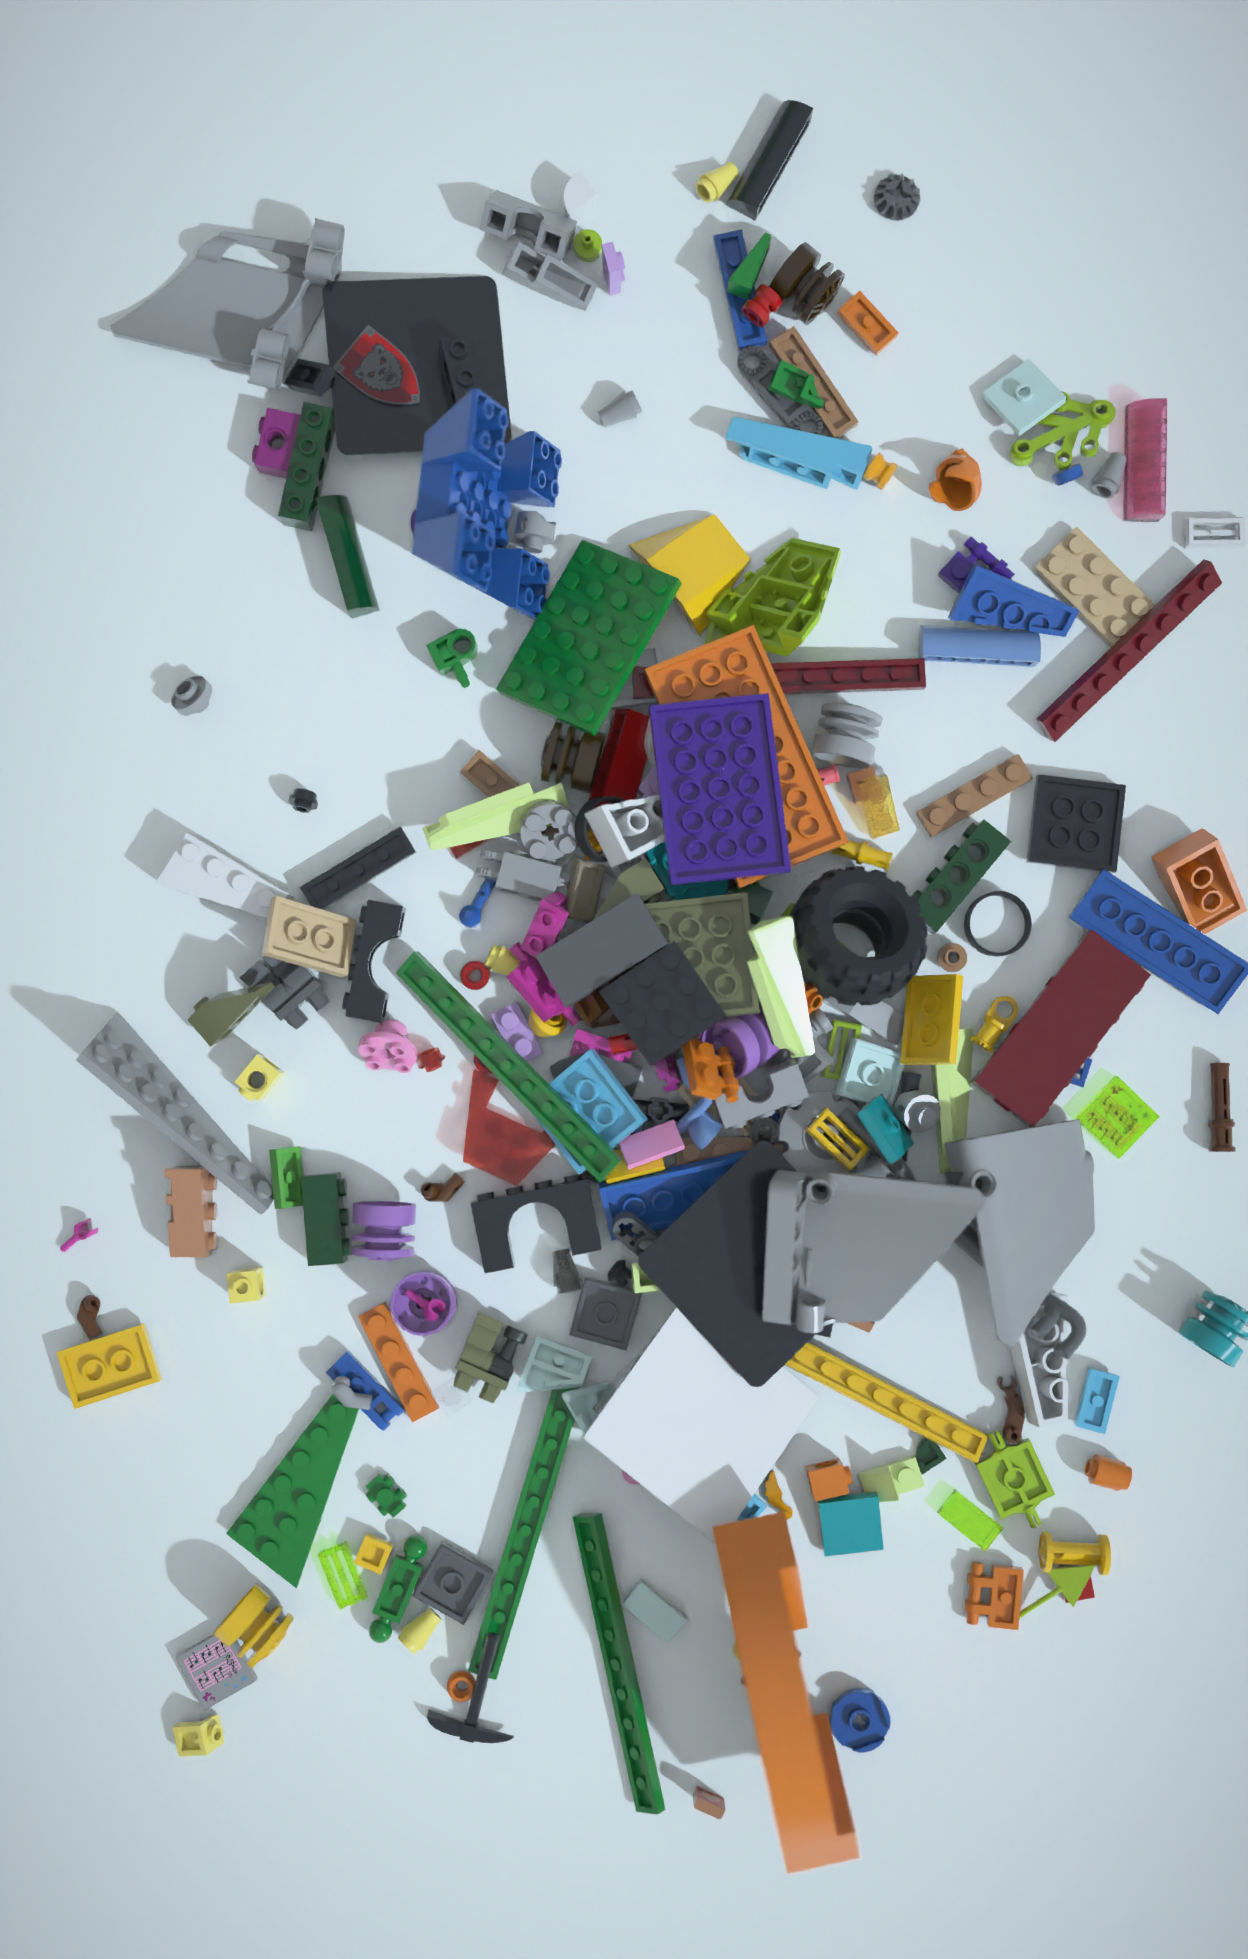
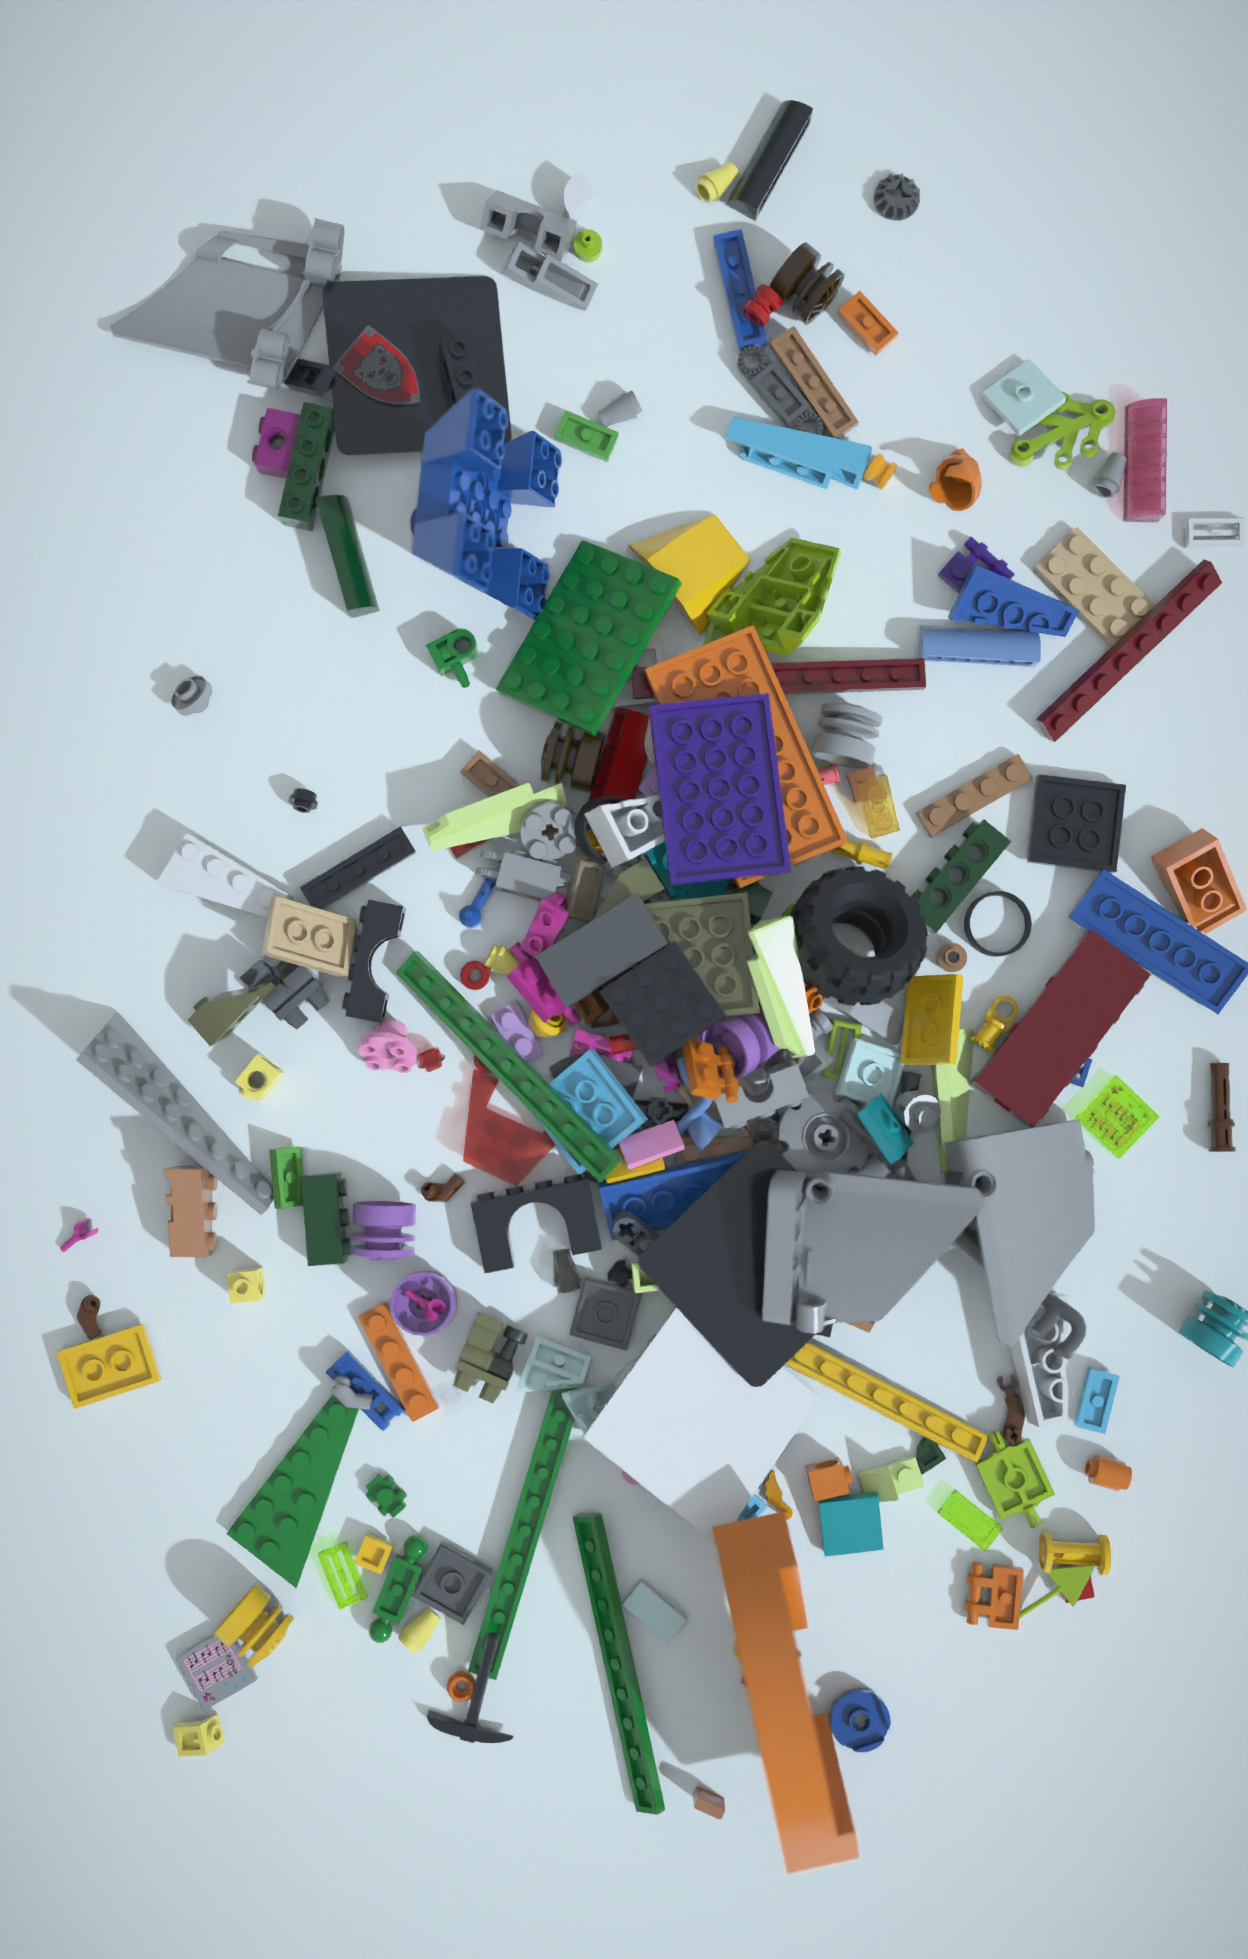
(536, 532): light grey piece -> none
(586, 436): none -> bright green plate
(612, 268): lavender plate -> none
(746, 275): green slope -> none
(795, 385): green slope -> none
(829, 1147): yellow tile -> none
(1070, 474): blue tile -> none

